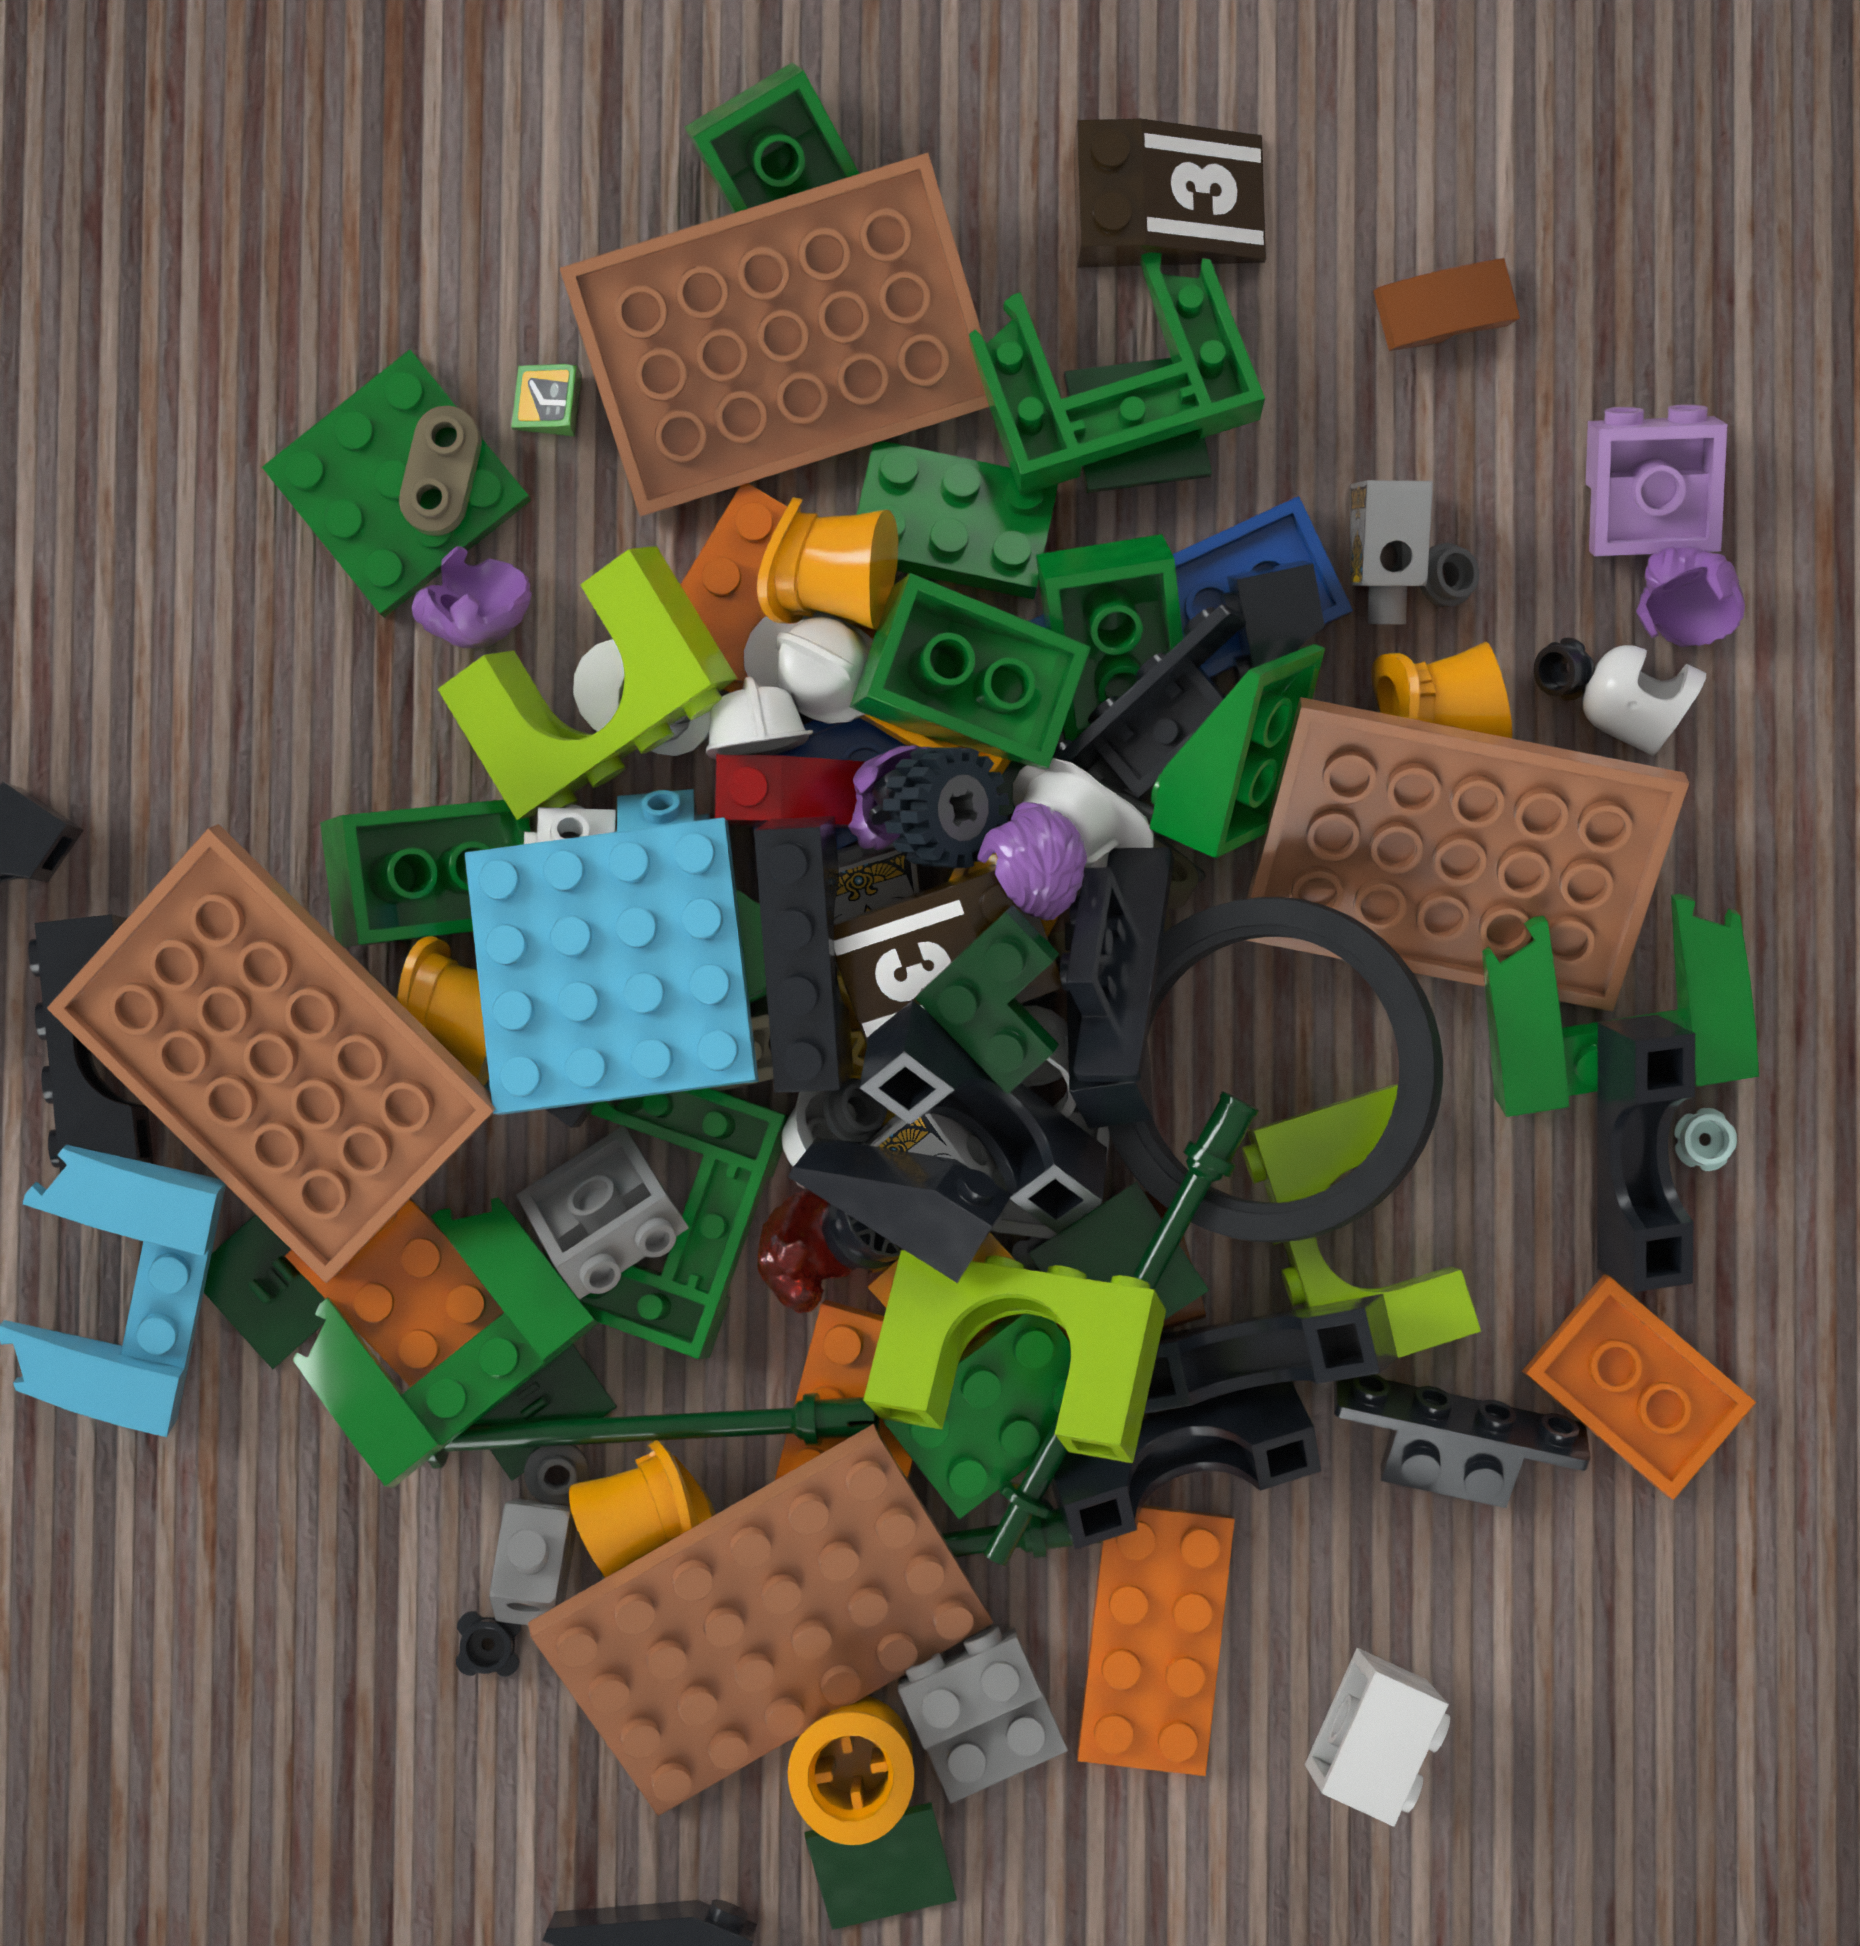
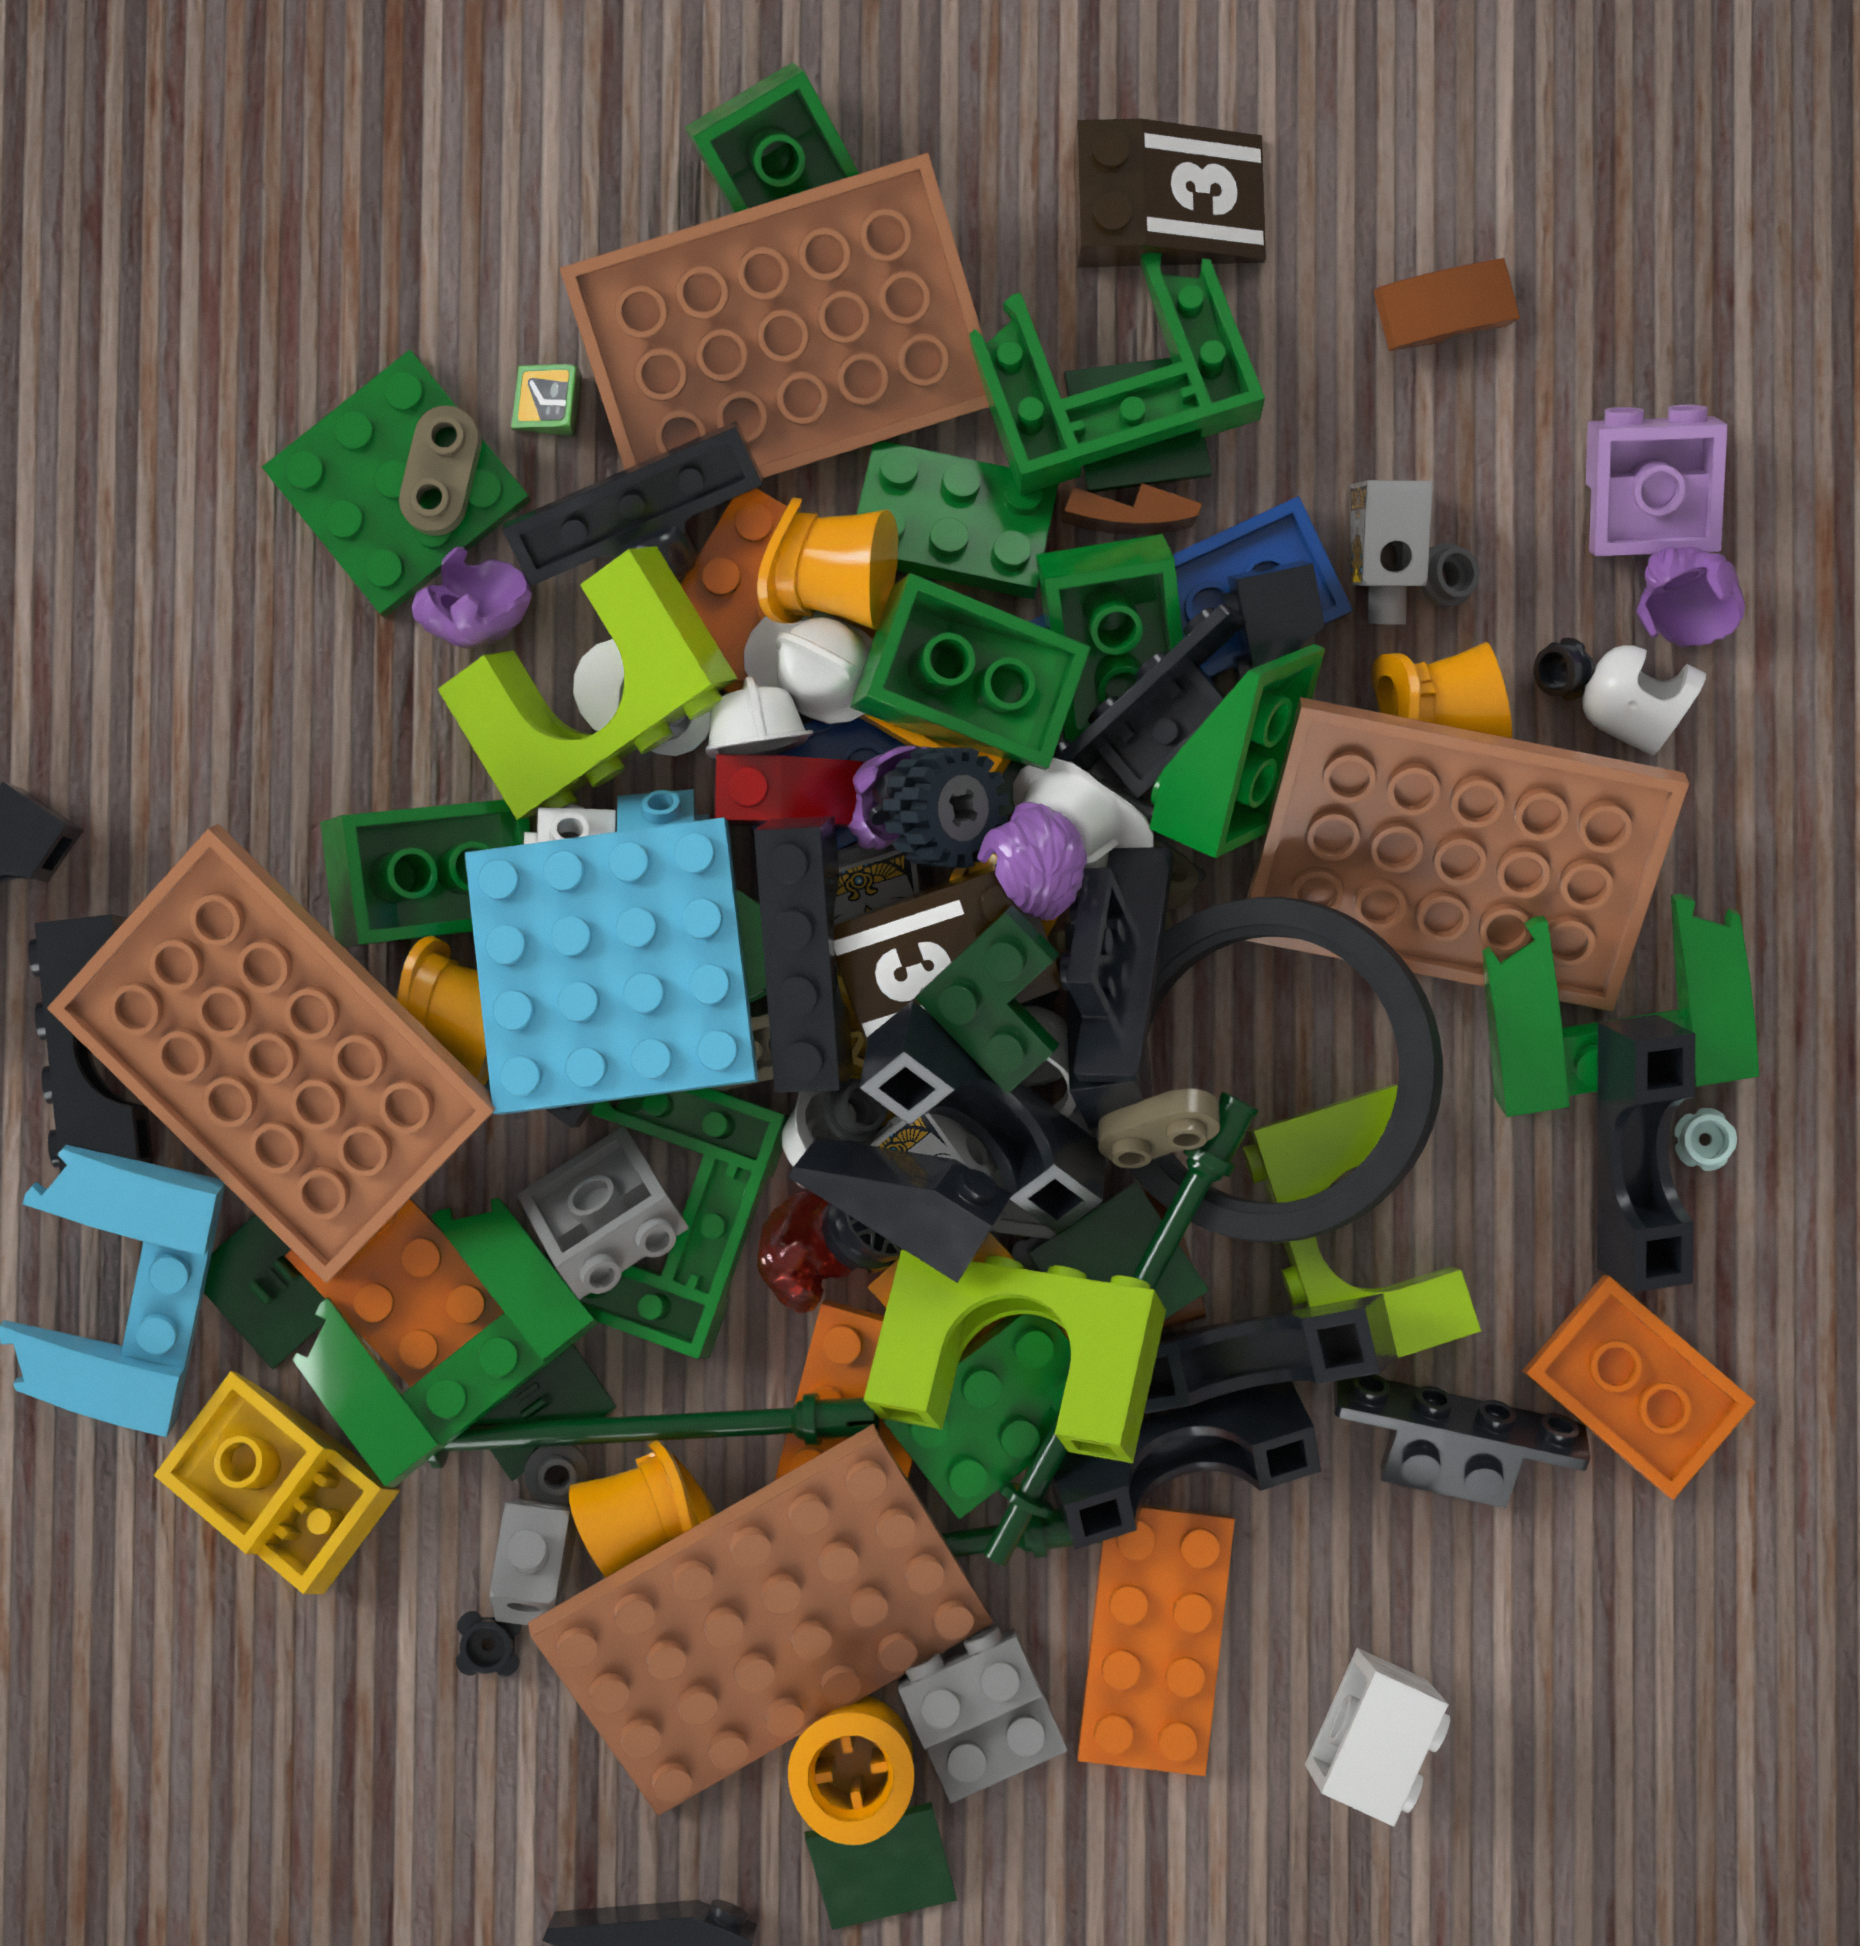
(276, 1484): none -> yellow slope
(637, 508): none -> black plate
(1152, 513): none -> dark orange slope
(1158, 1127): none -> dark tan plate

